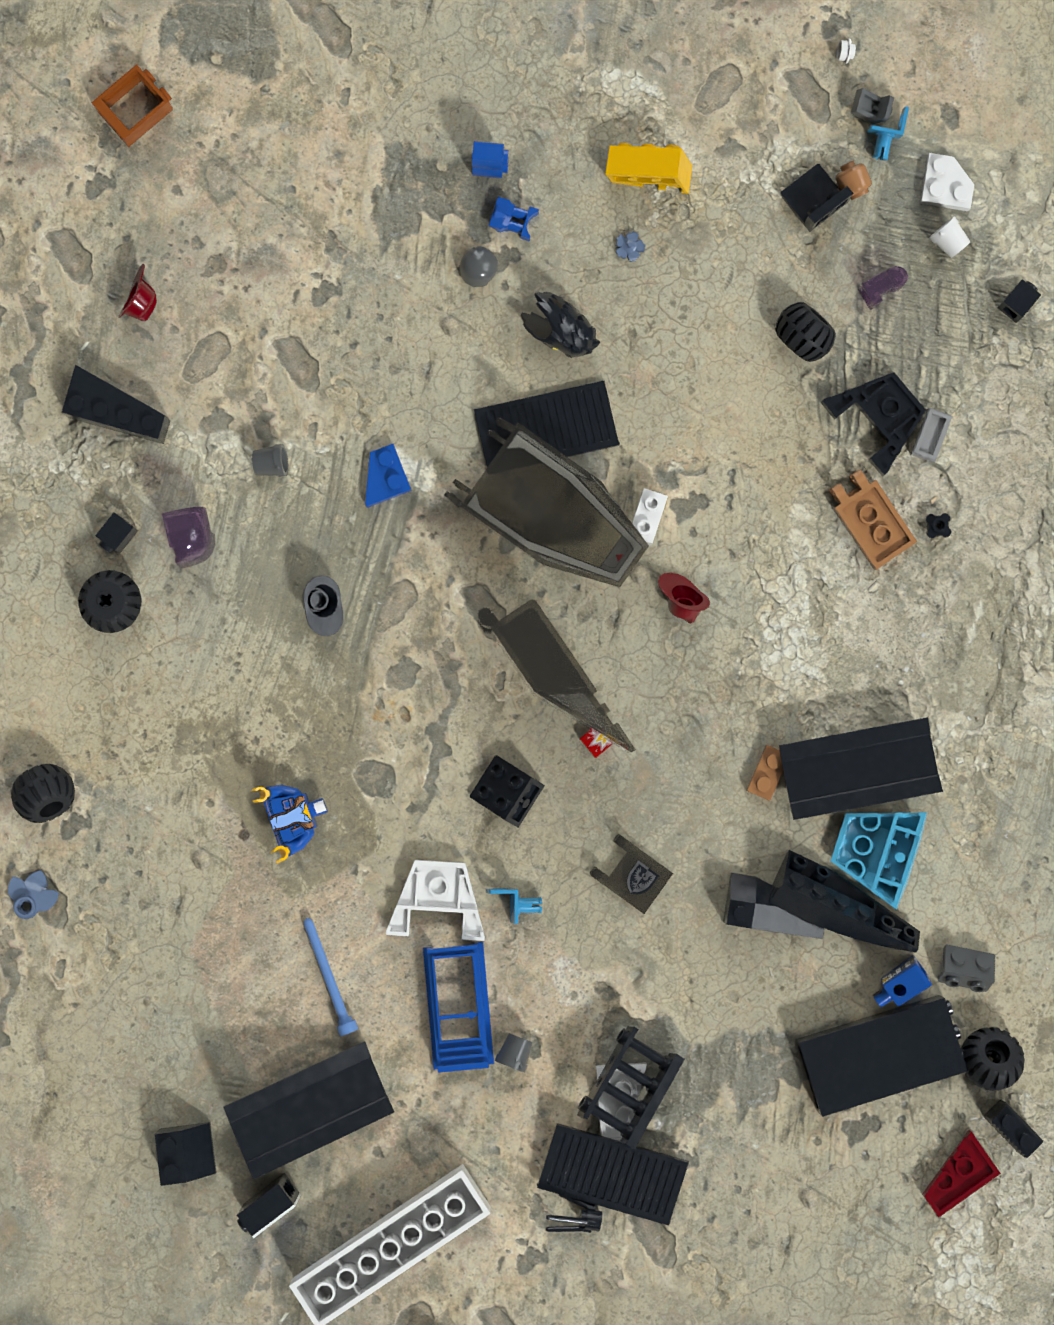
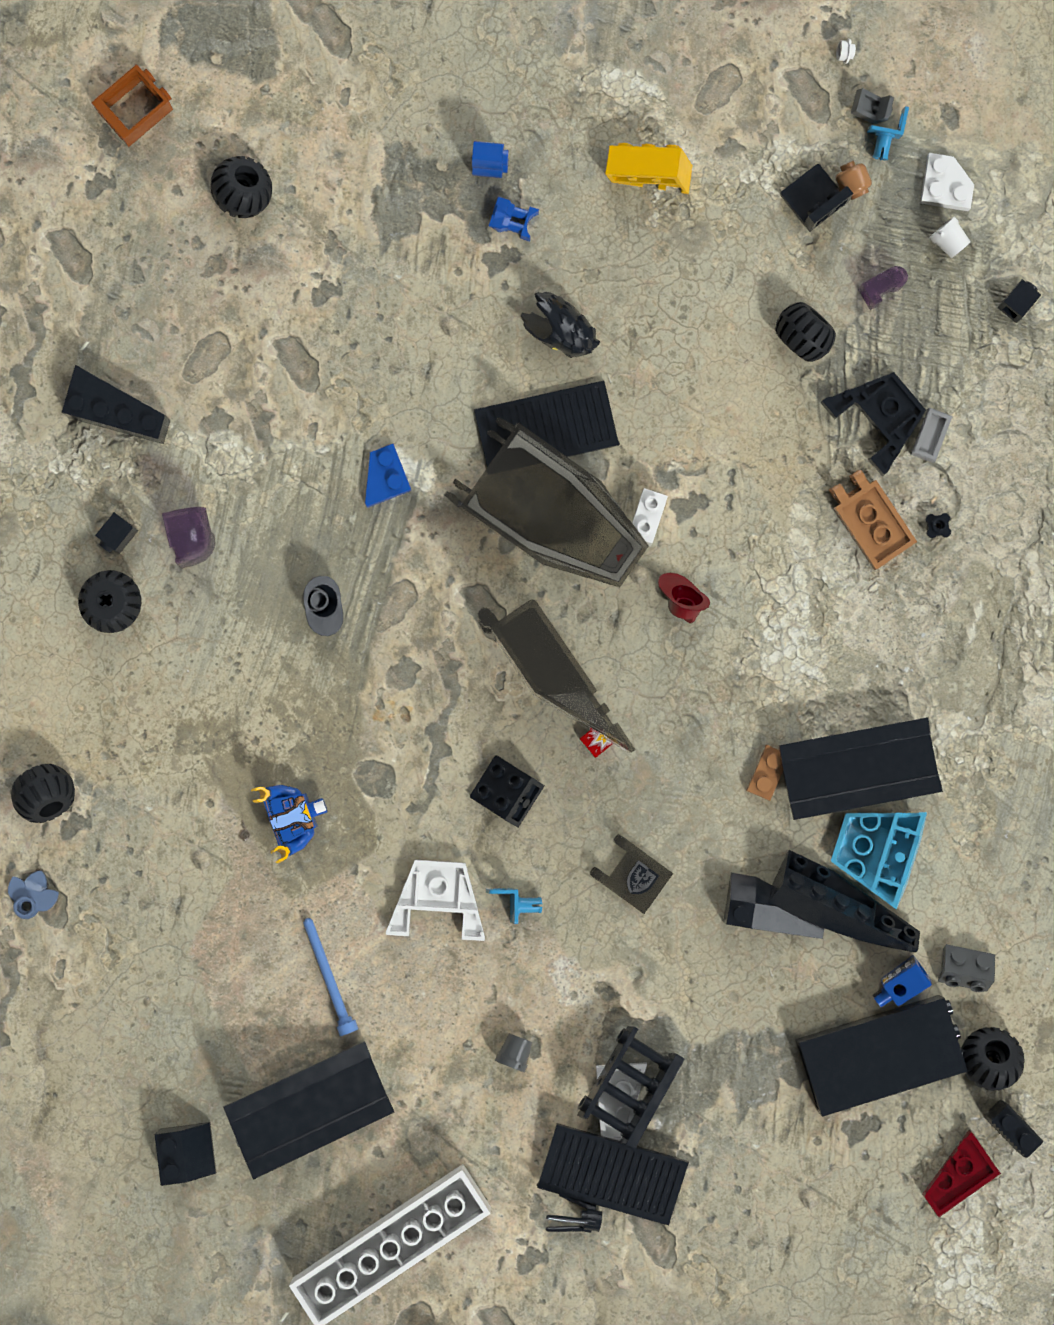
(140, 299): dark red piece -> none
(241, 187): none -> black wheel
(268, 1206): black piece -> none
(270, 461): dark grey piece -> none
(465, 1052): blue piece -> none
(478, 266): dark grey hair -> none
(629, 246): sand blue plant -> none

